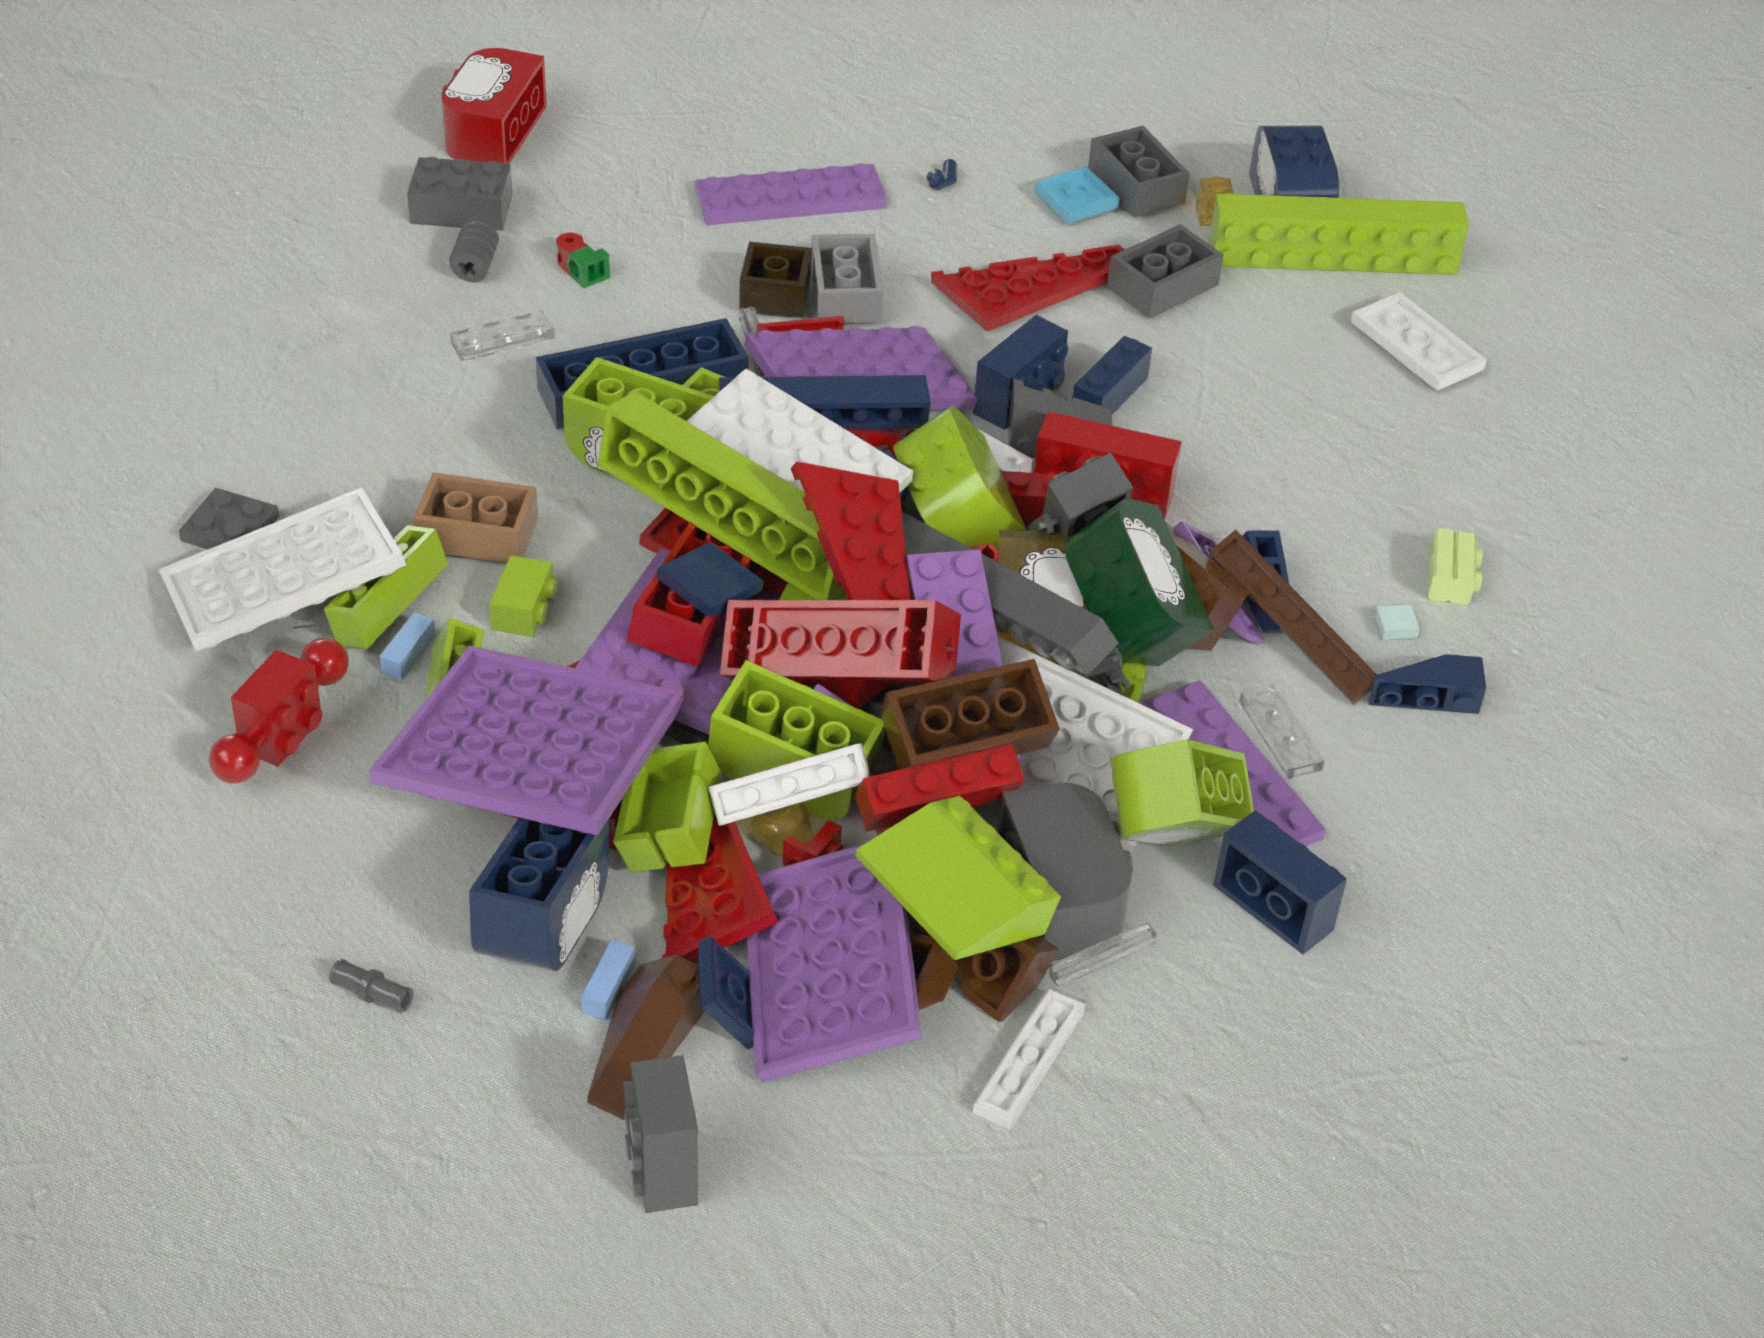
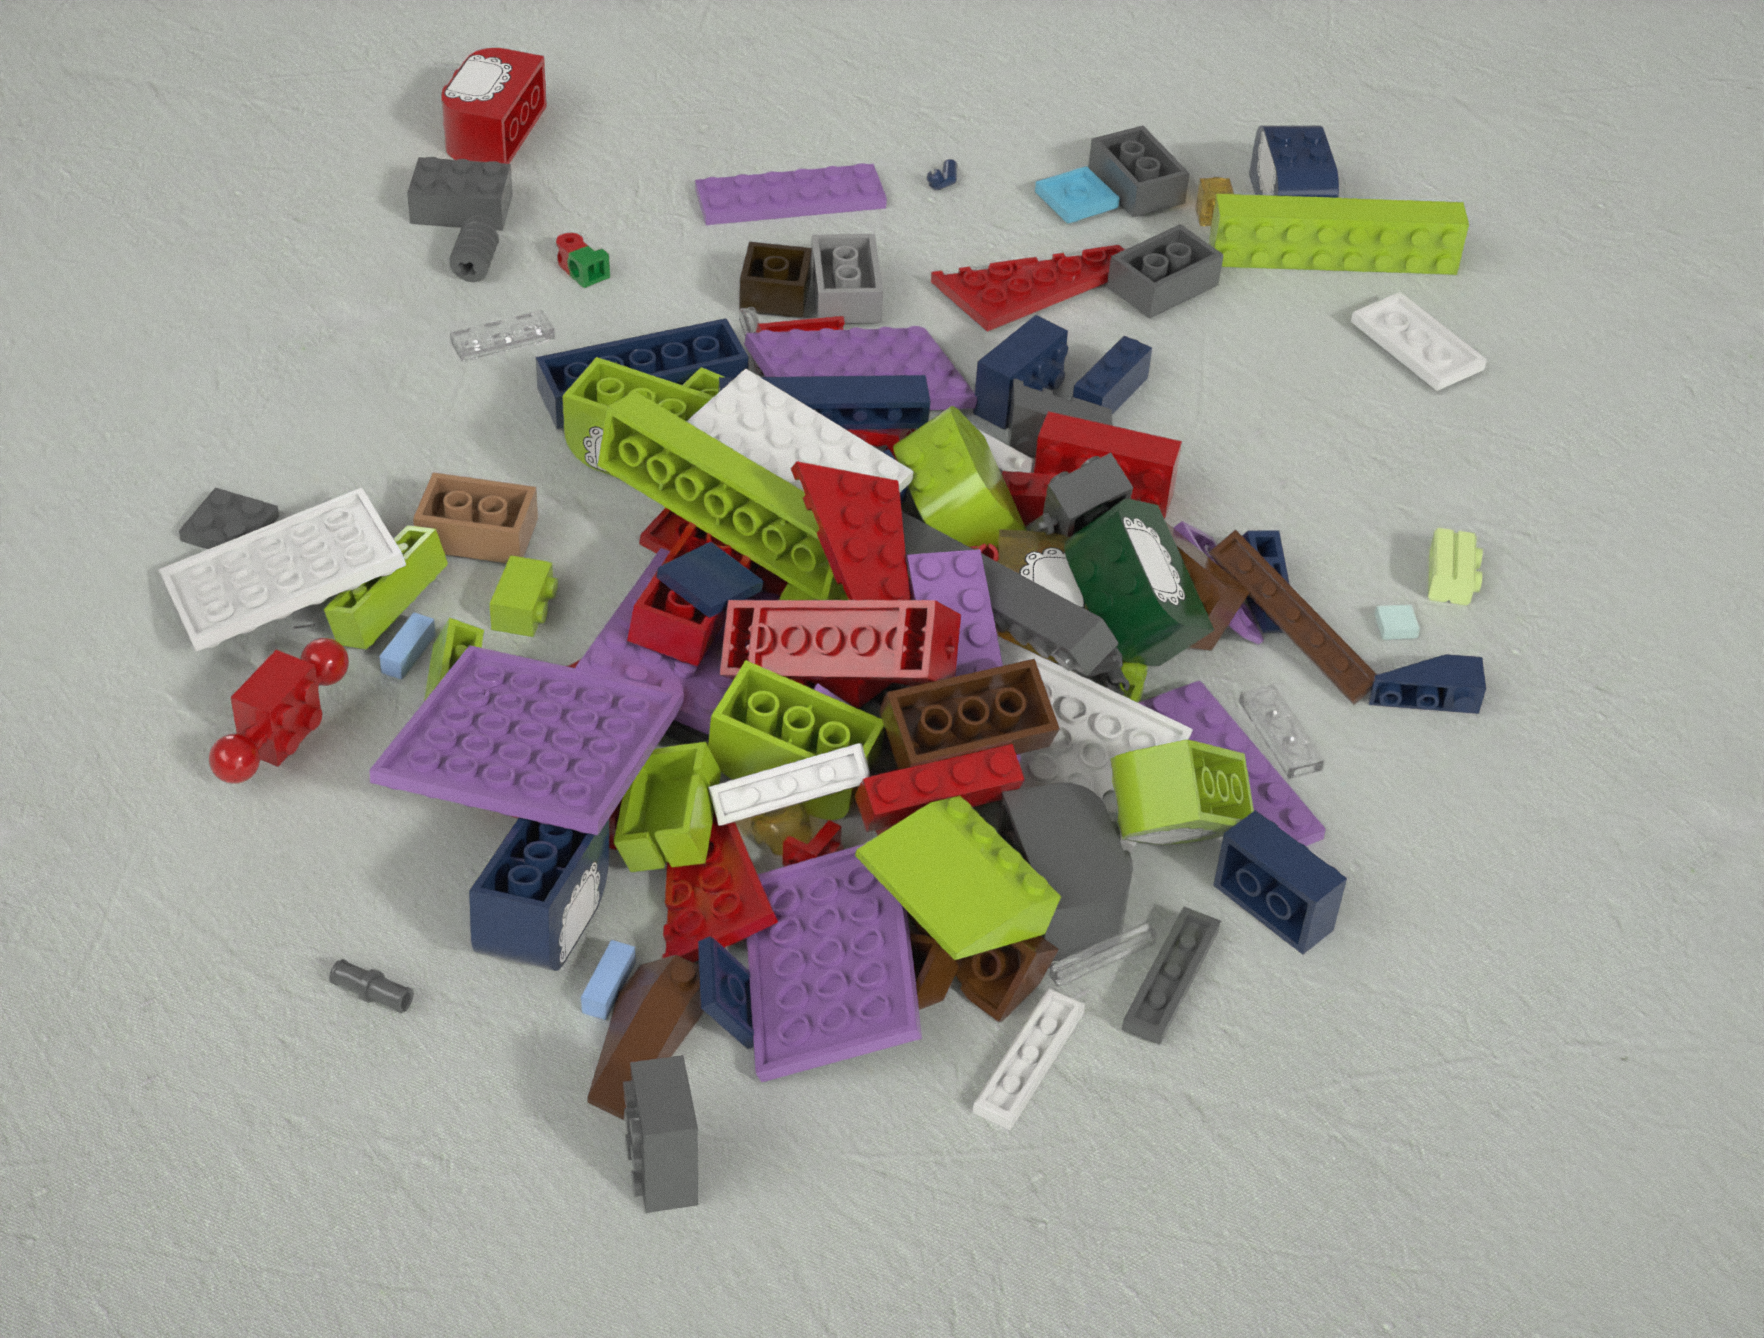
(1171, 975): none -> dark grey plate

